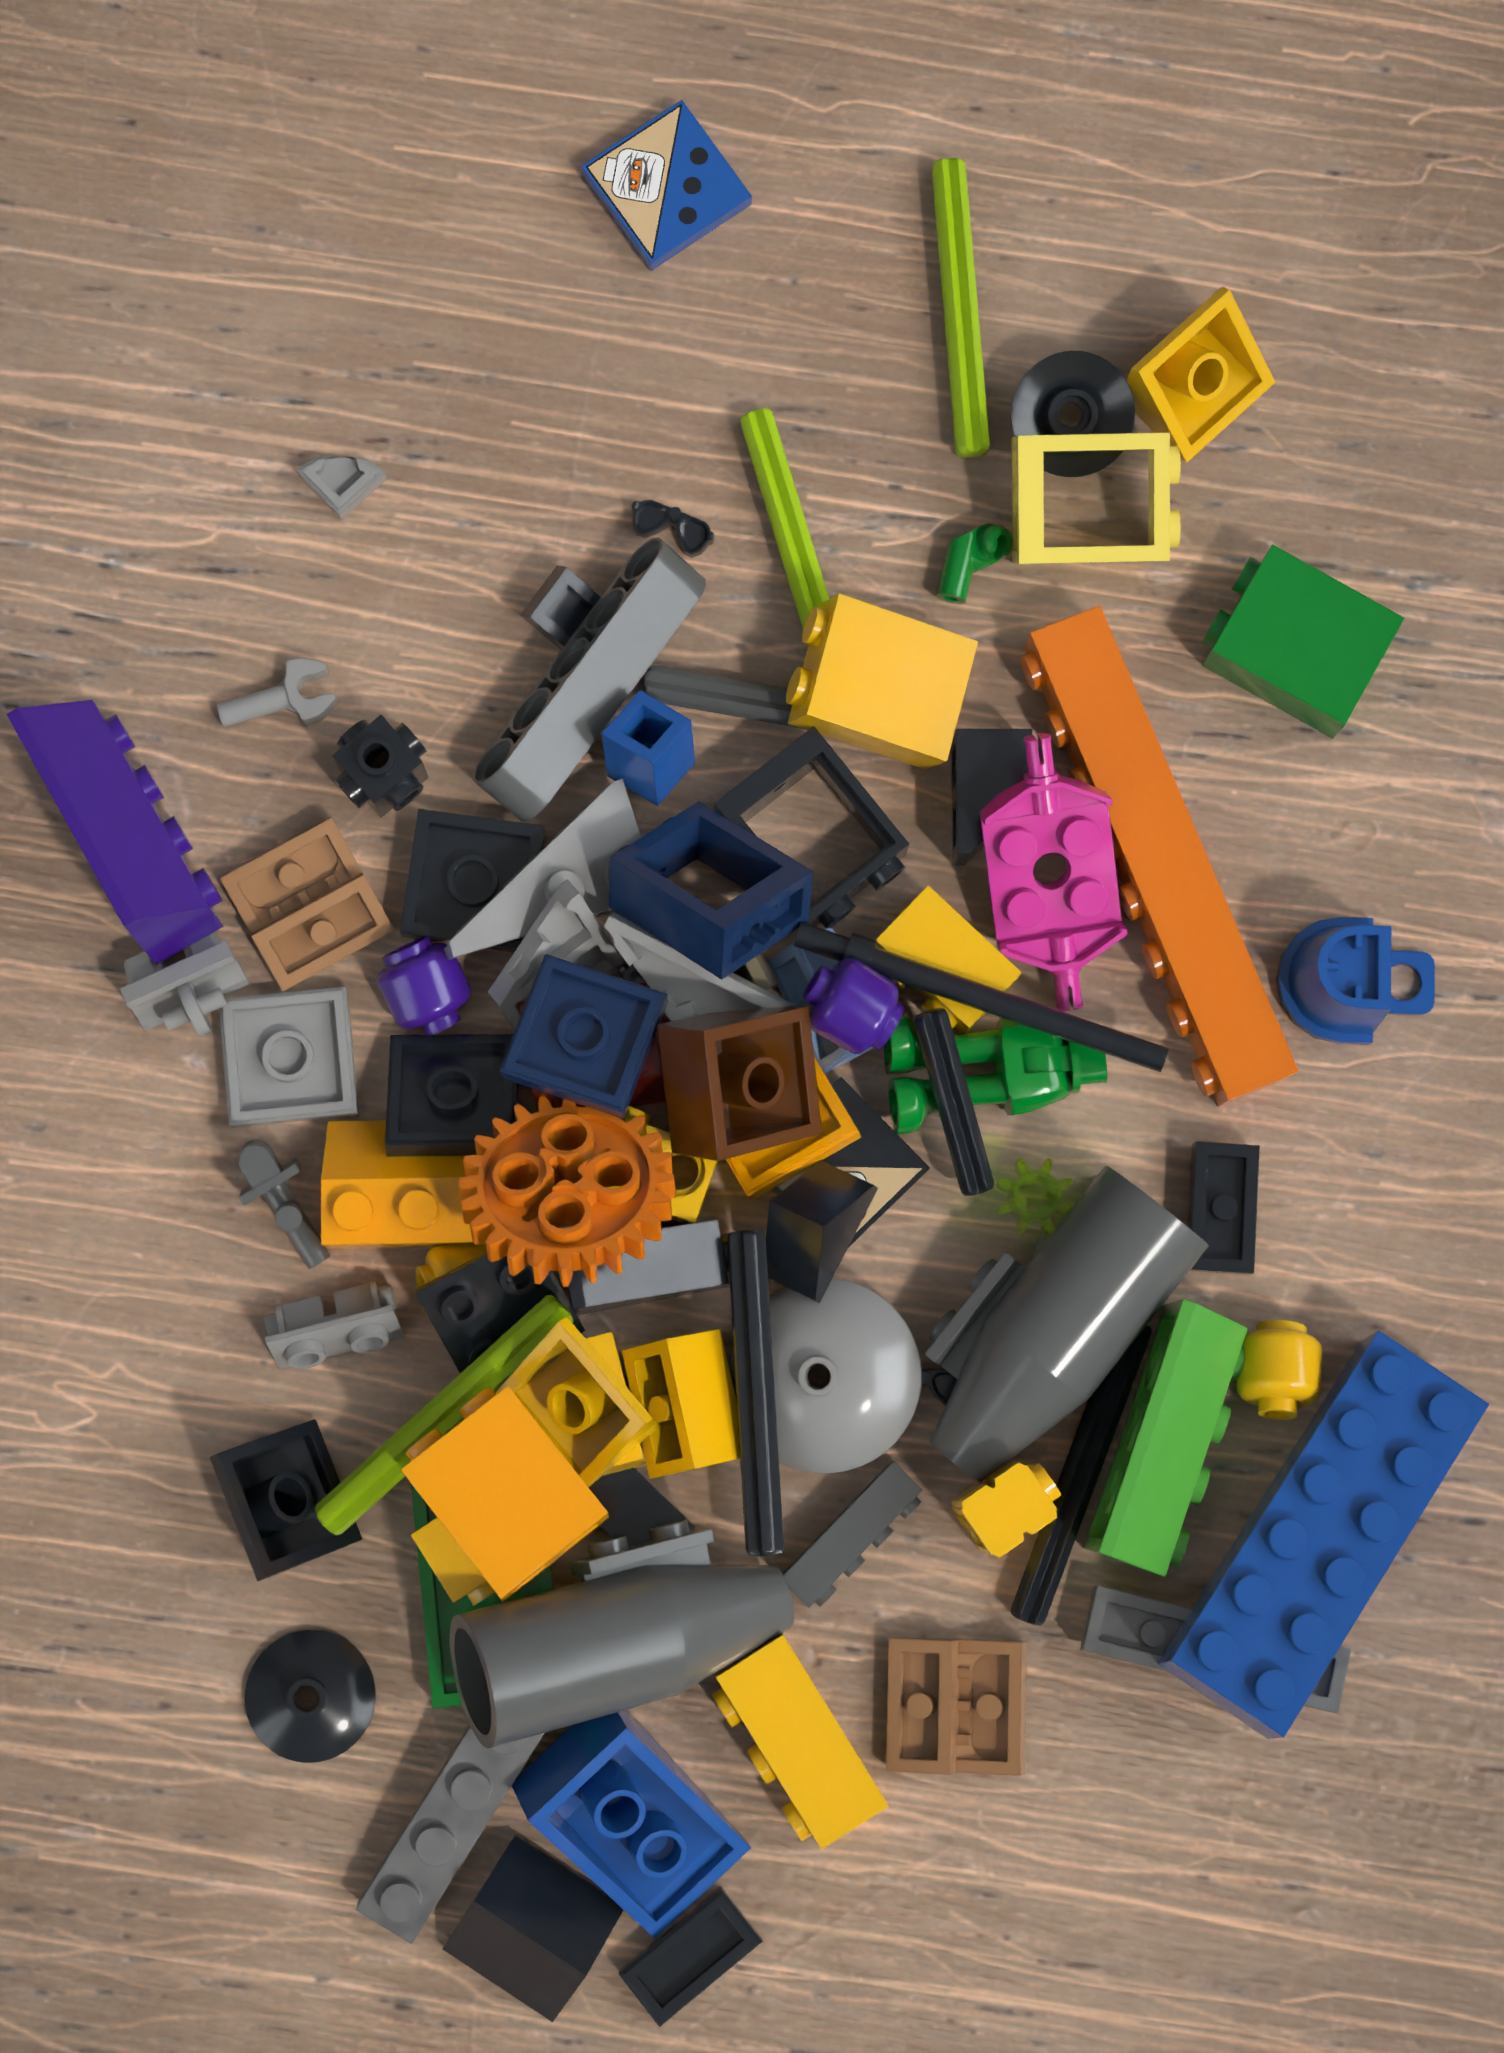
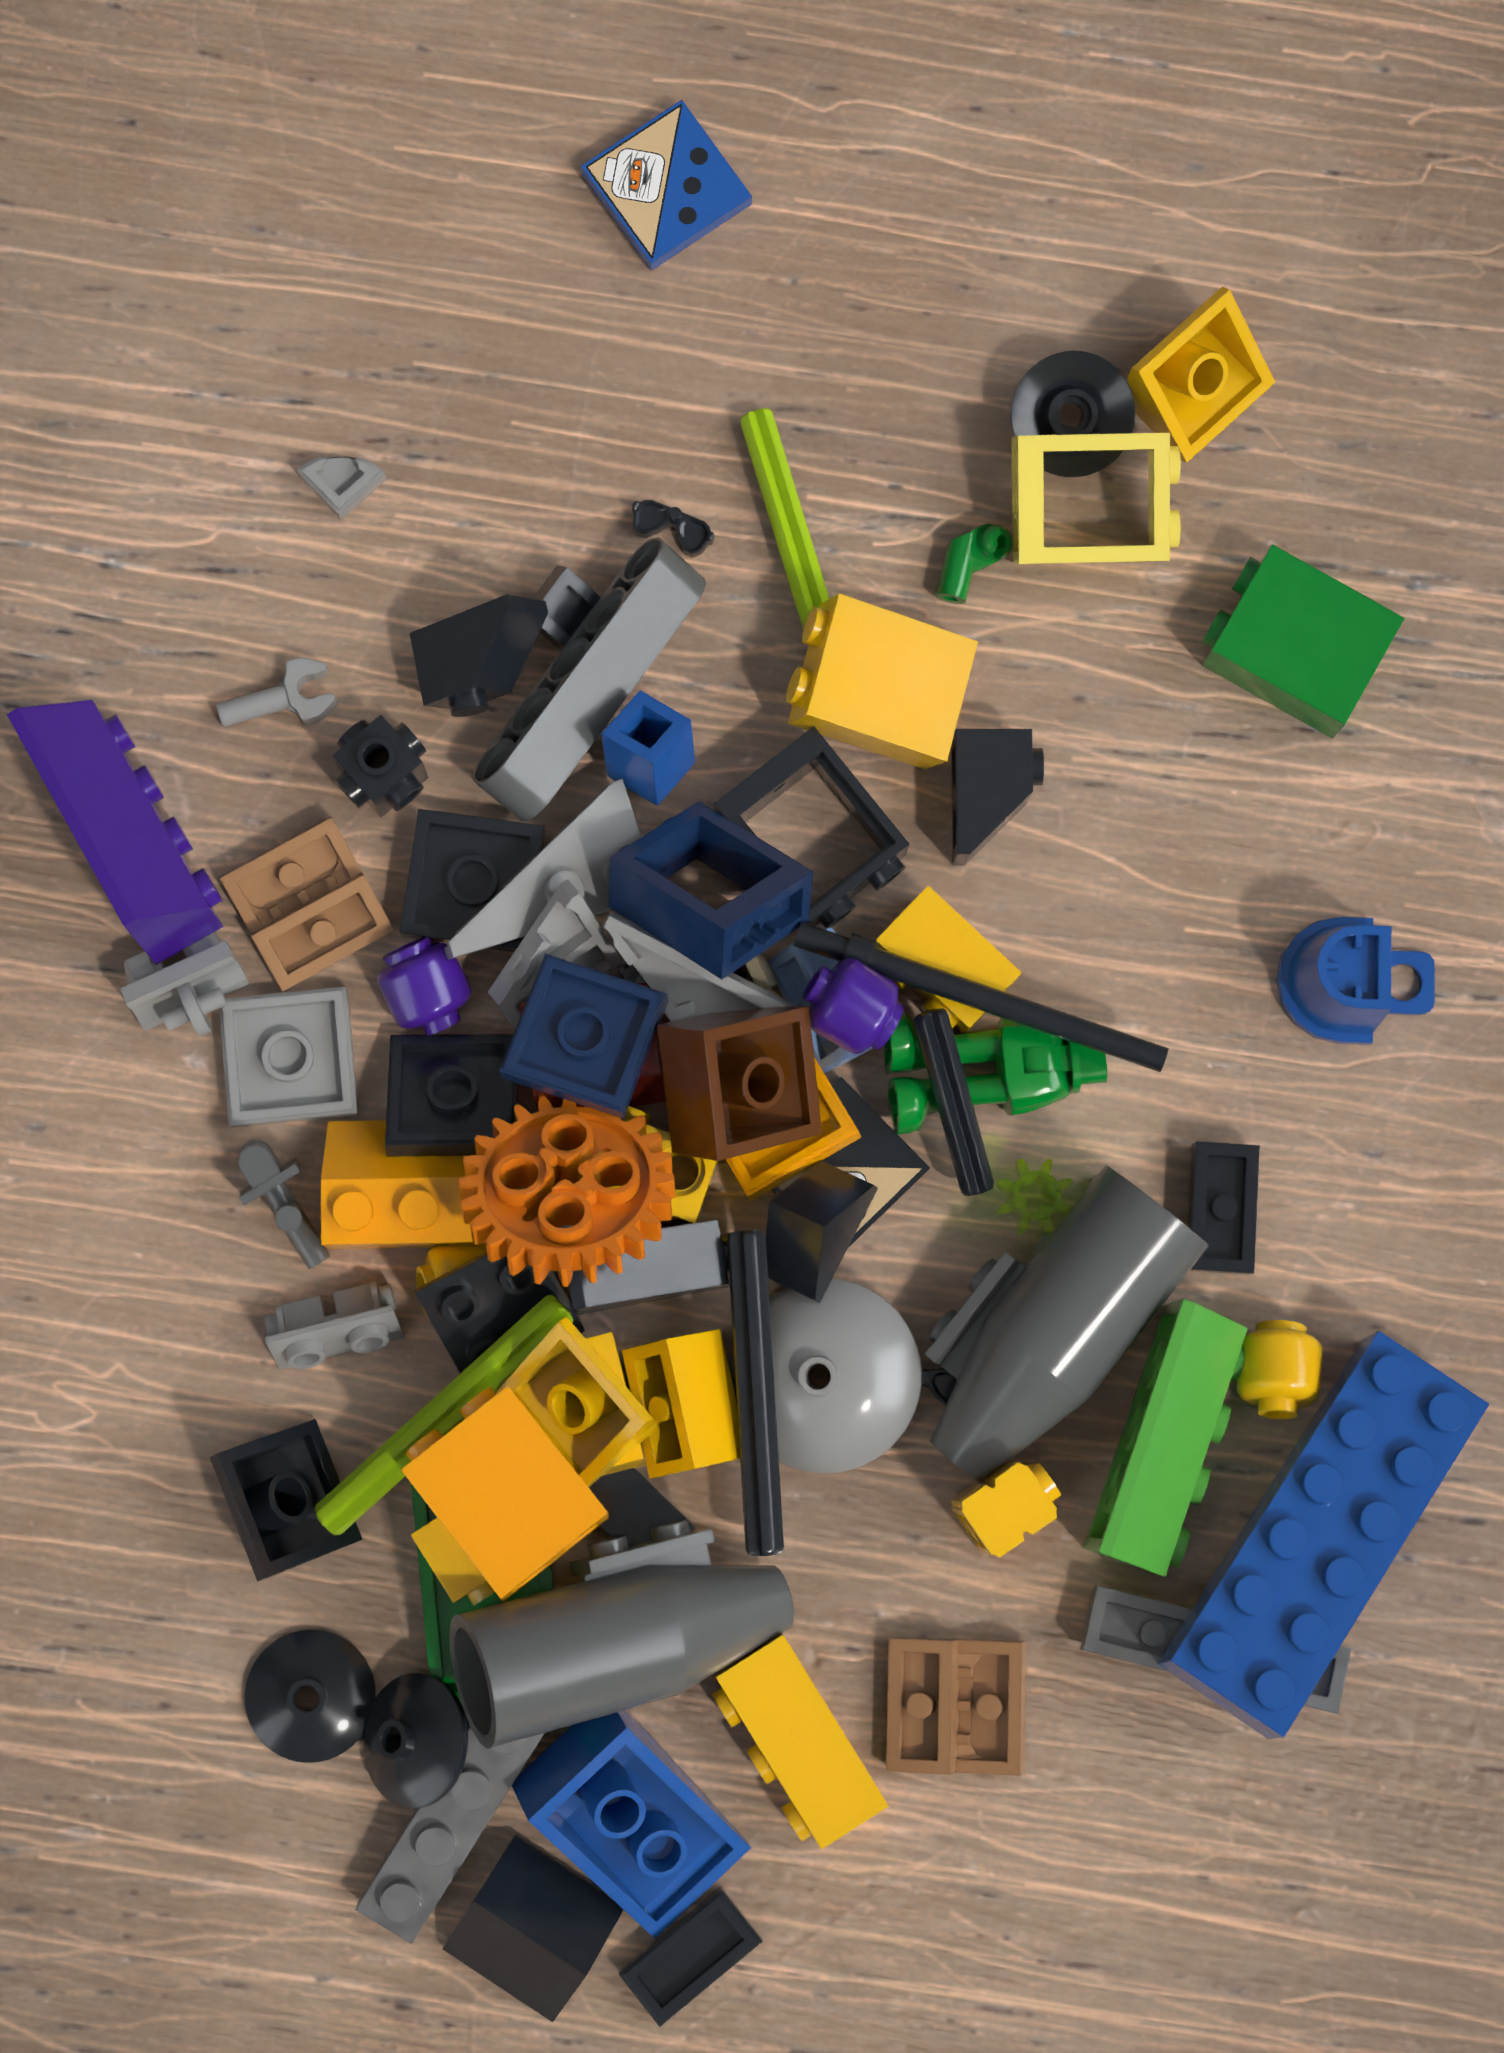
(415, 1740): none -> black dish
(476, 653): none -> black slope
(718, 694): dark grey axle -> none
(848, 1536): dark grey piece -> none
(960, 308): lime axle -> none
(1061, 921): dark pink plate -> none
(1077, 1486): black axle -> none
(1159, 859): orange brick -> none

